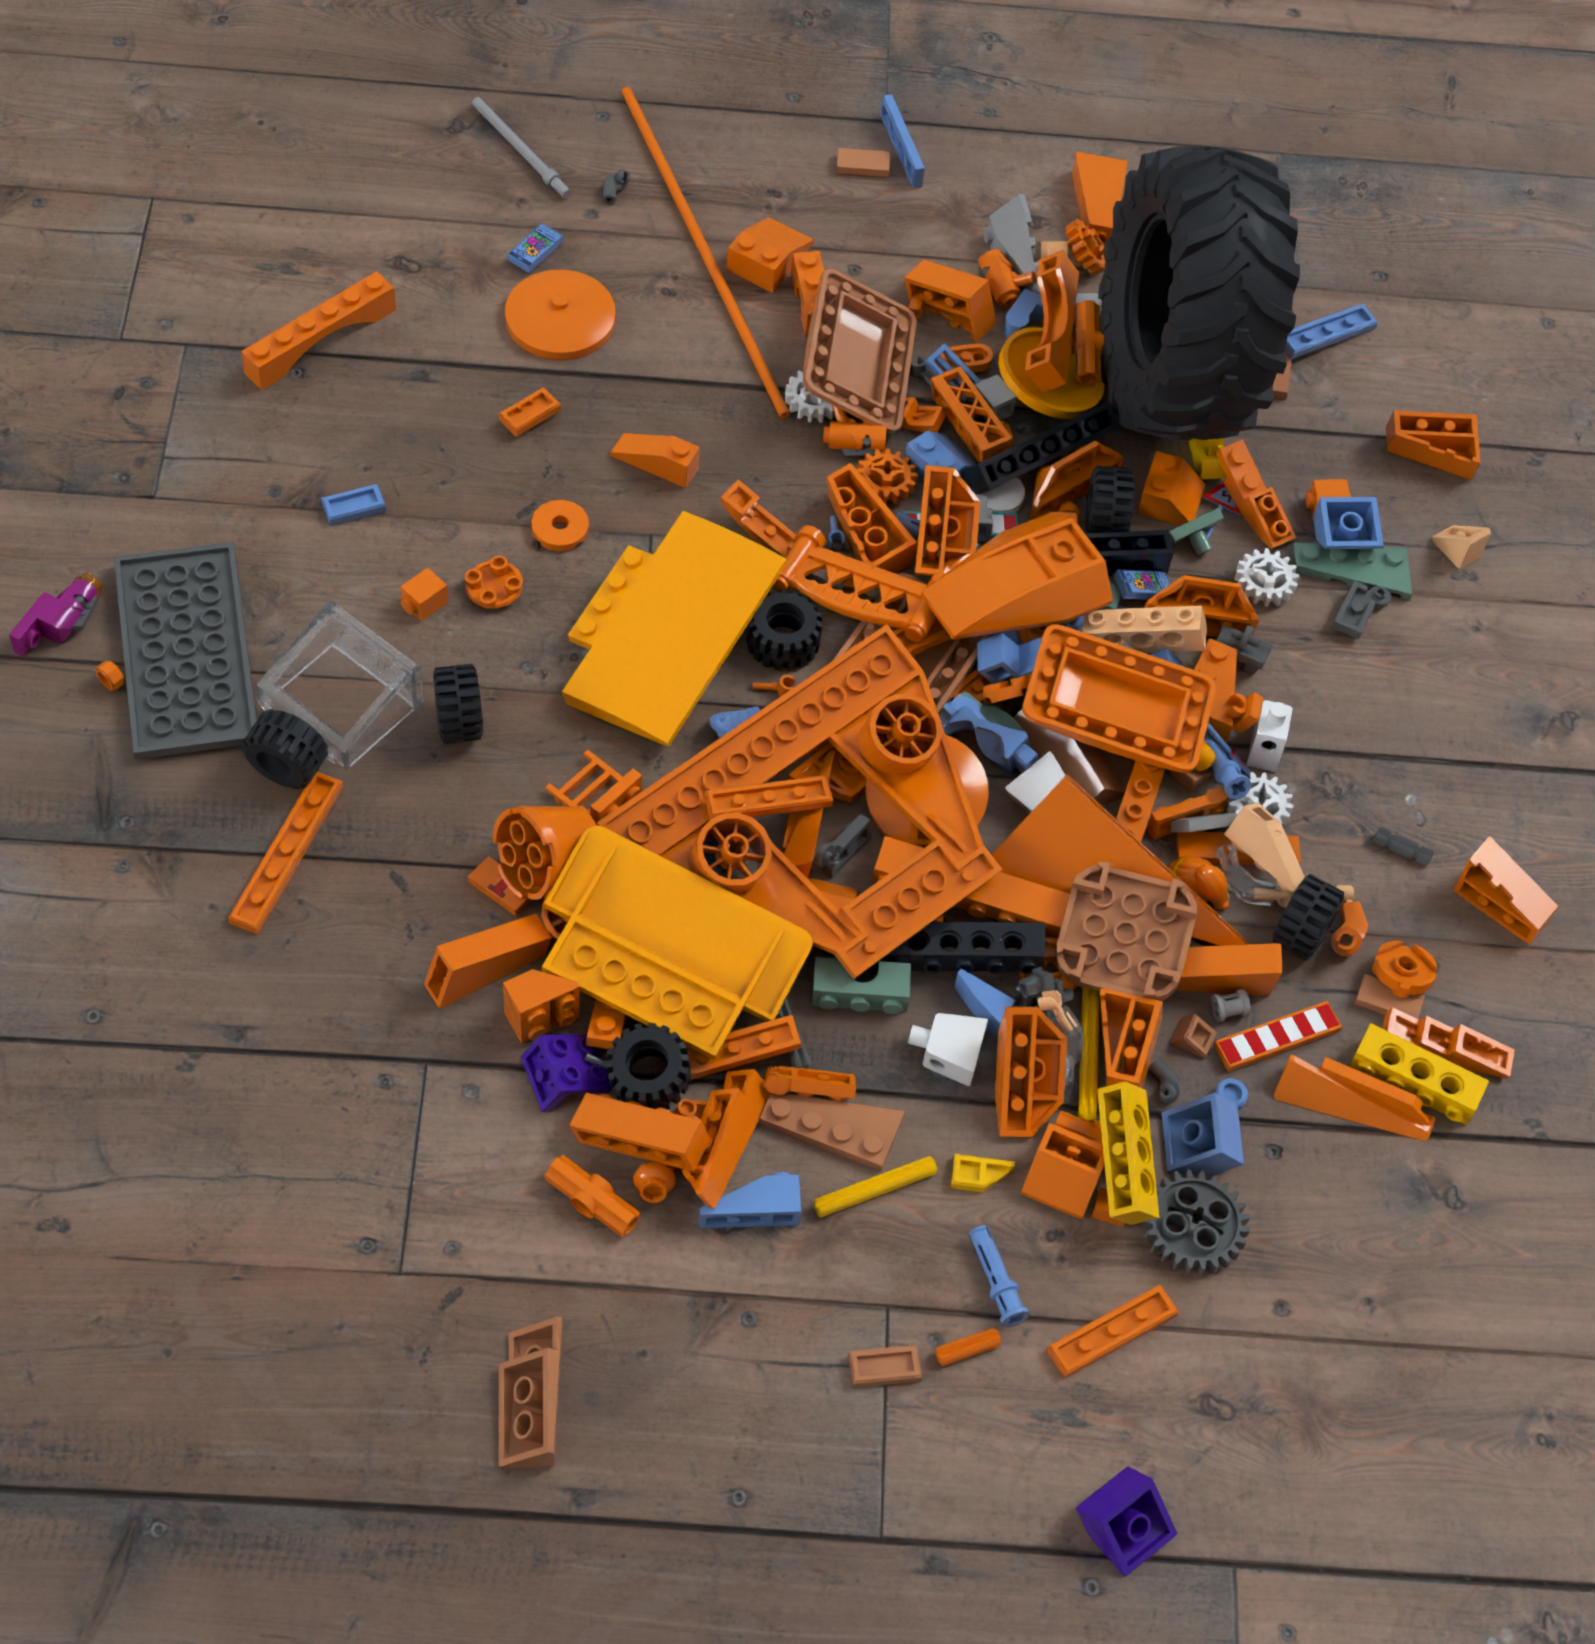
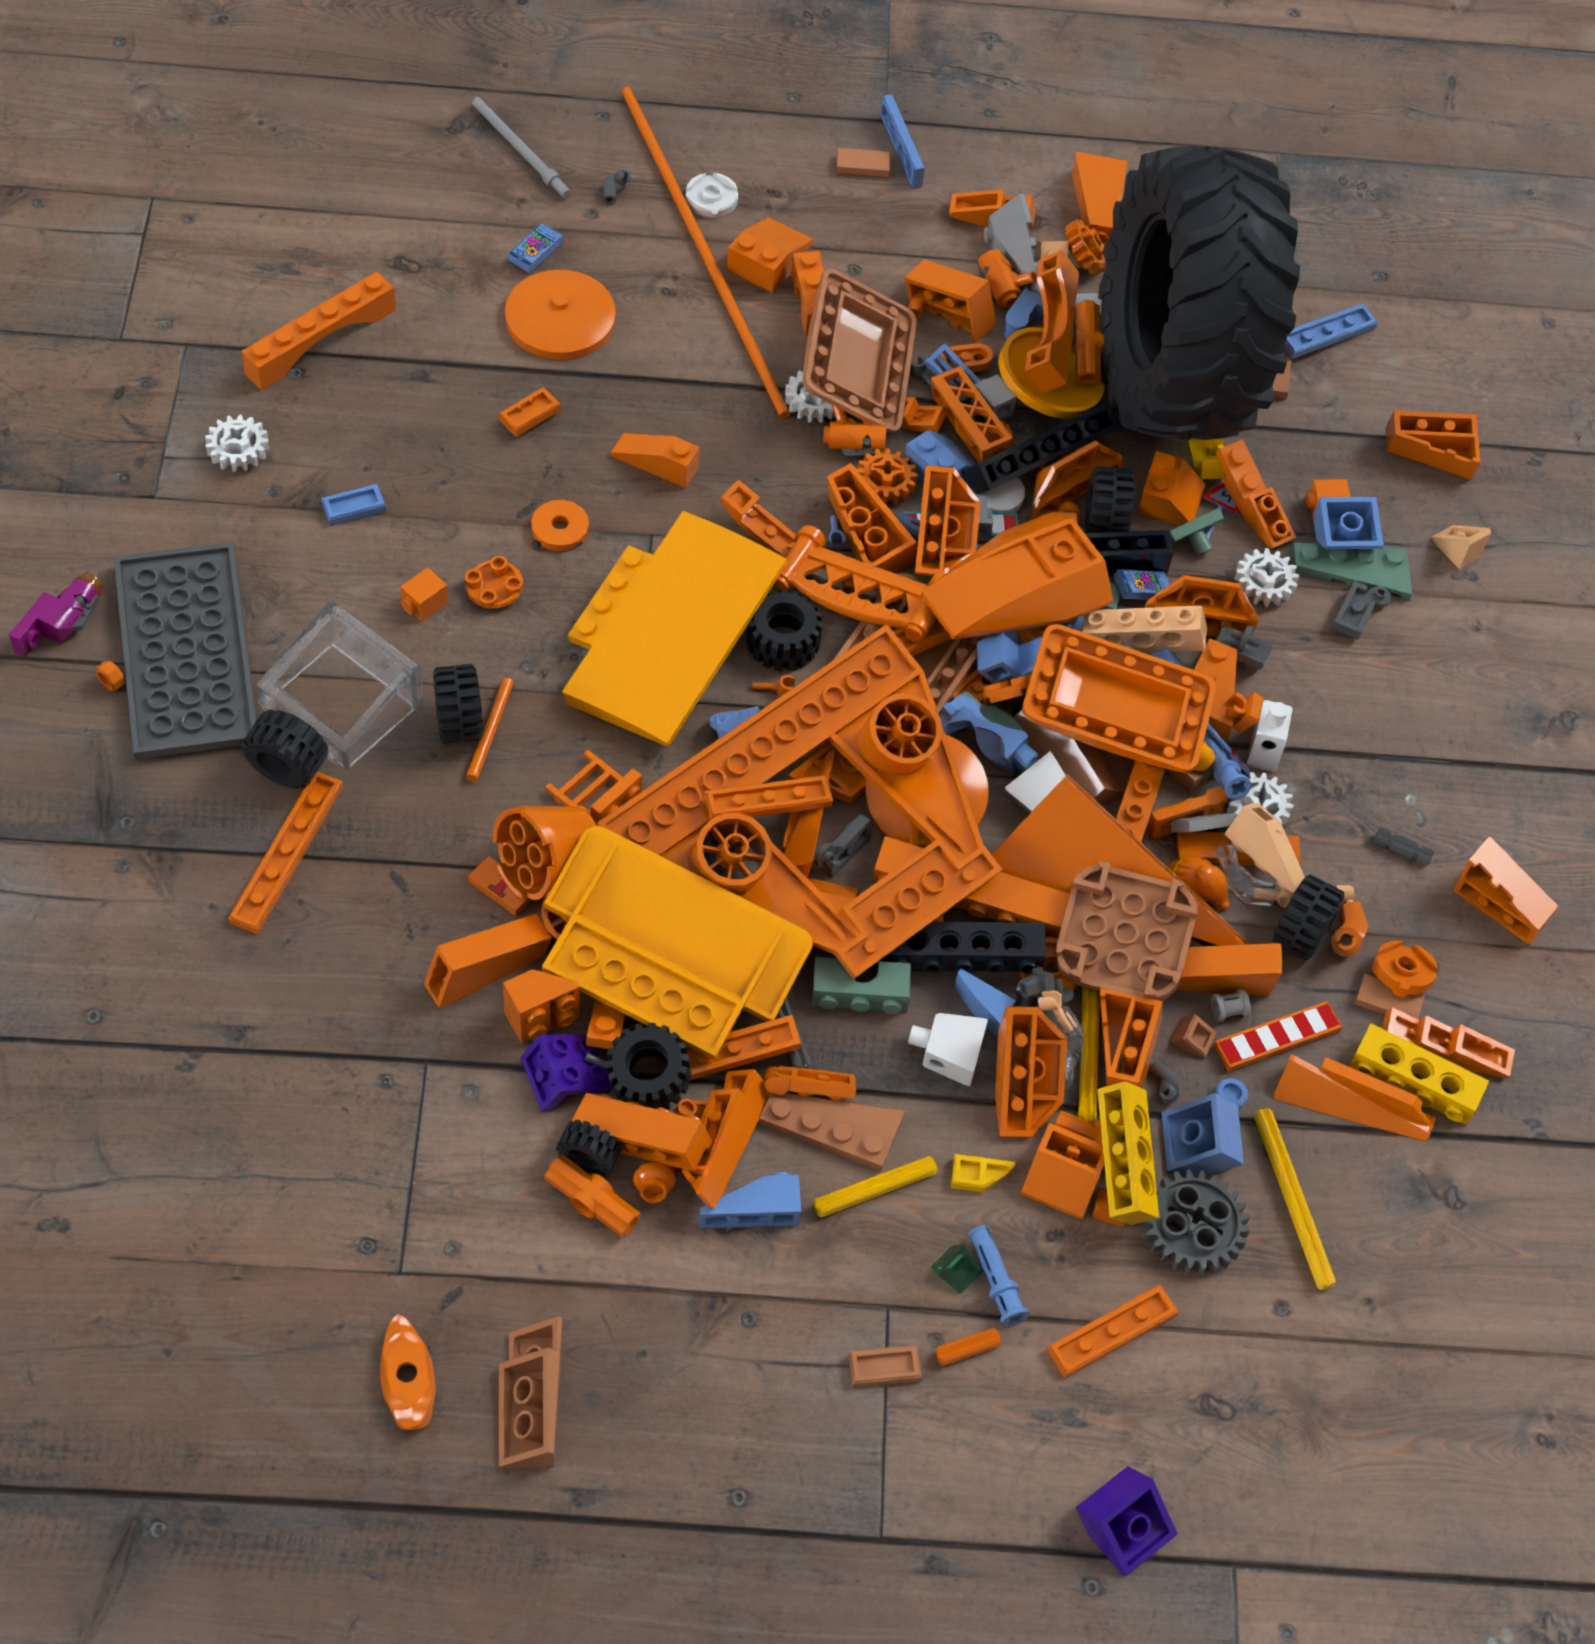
(237, 443): none -> white gear
(413, 1400): none -> orange piece
(489, 729): none -> orange bar
(589, 1147): none -> black tyre
(711, 195): none -> white tile
(957, 1267): none -> clear green slope
(979, 205): none -> orange slope
(1295, 1199): none -> yellow axle

